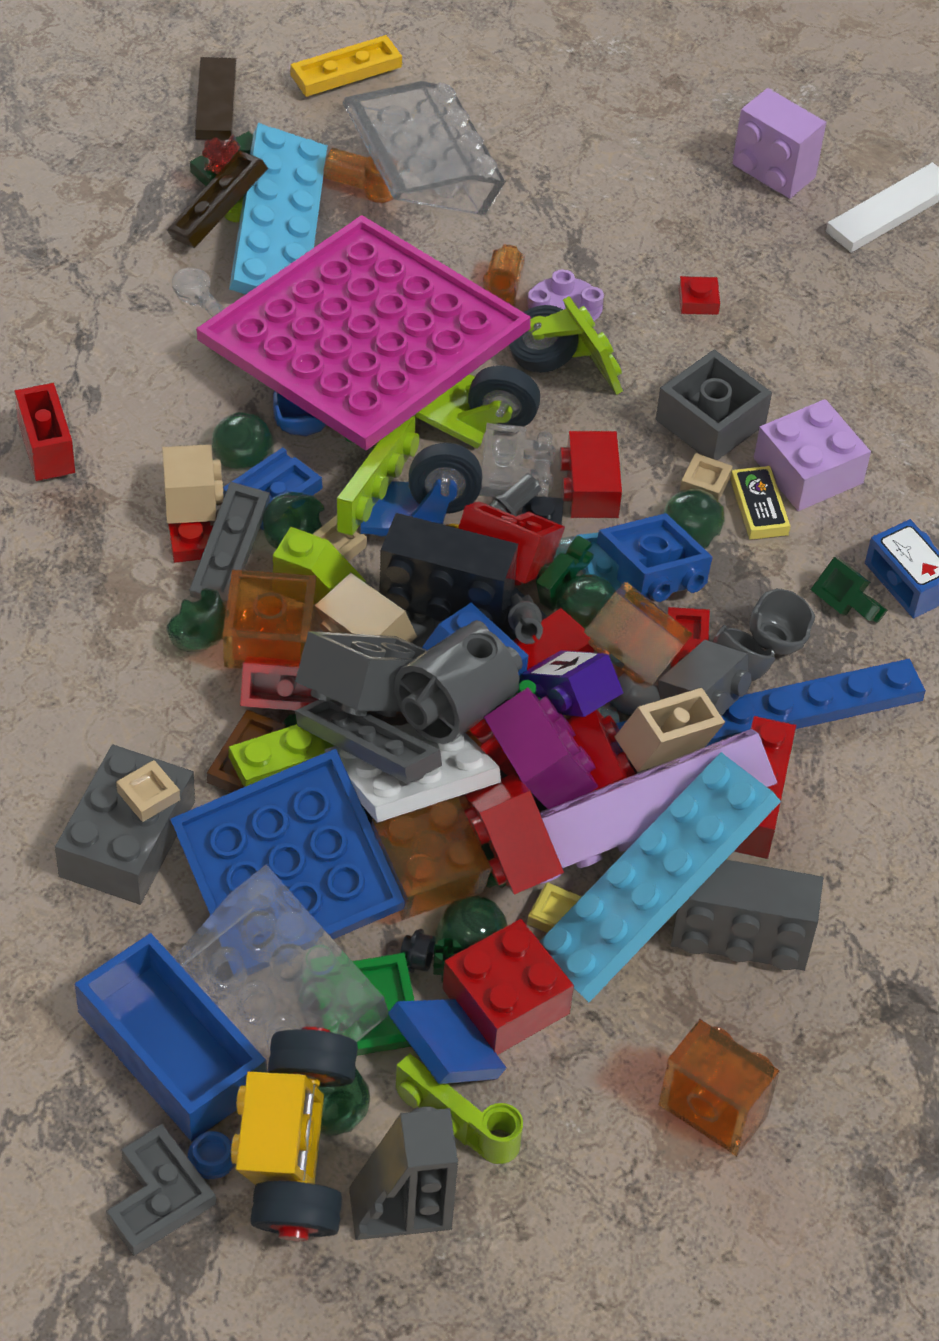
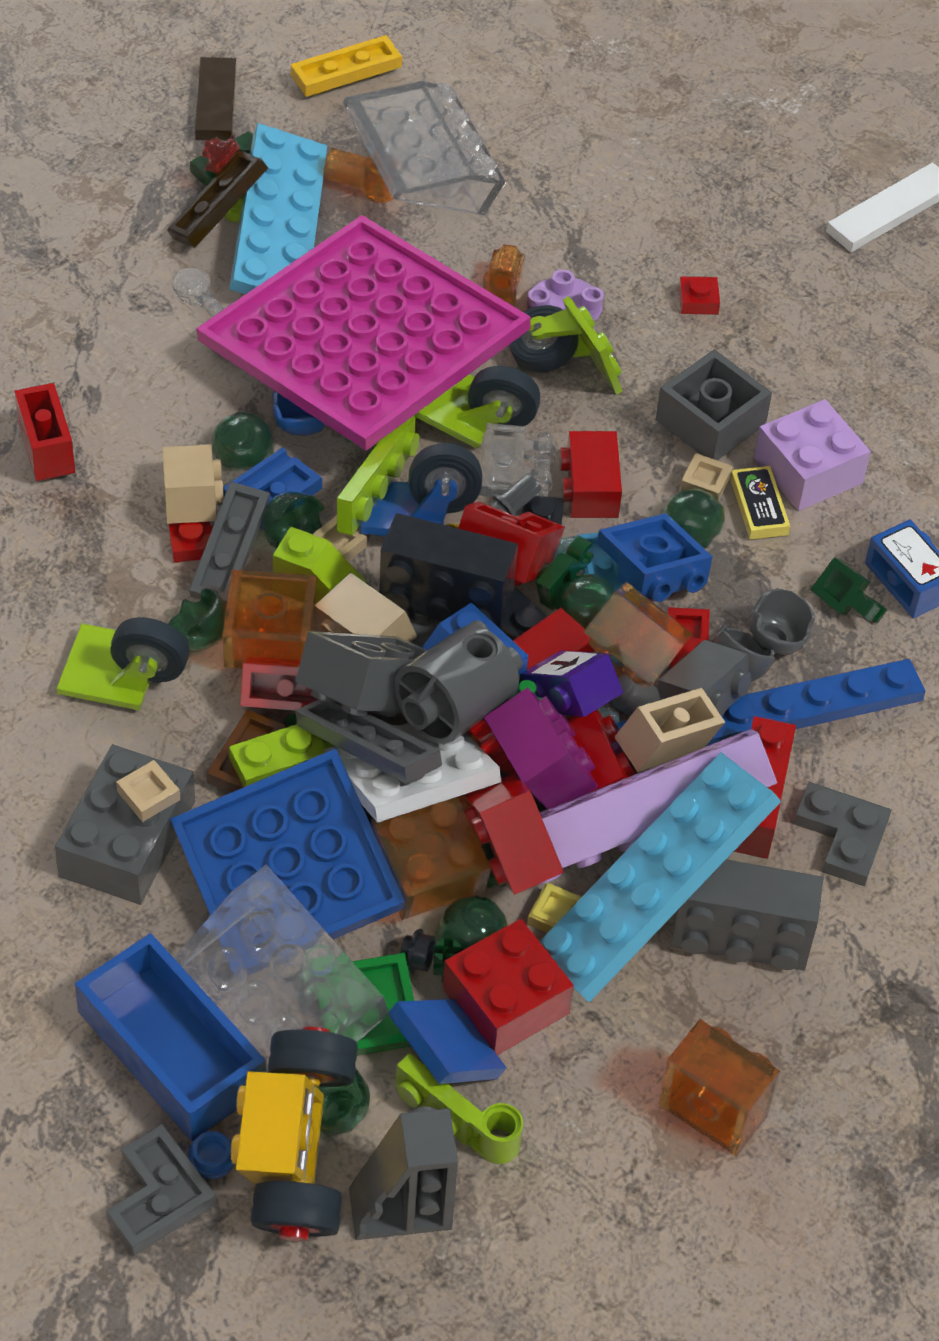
(120, 663): none -> plate
(525, 619): dark grey axle -> none
(778, 143): lavender brick -> none
(853, 825): none -> dark grey plate

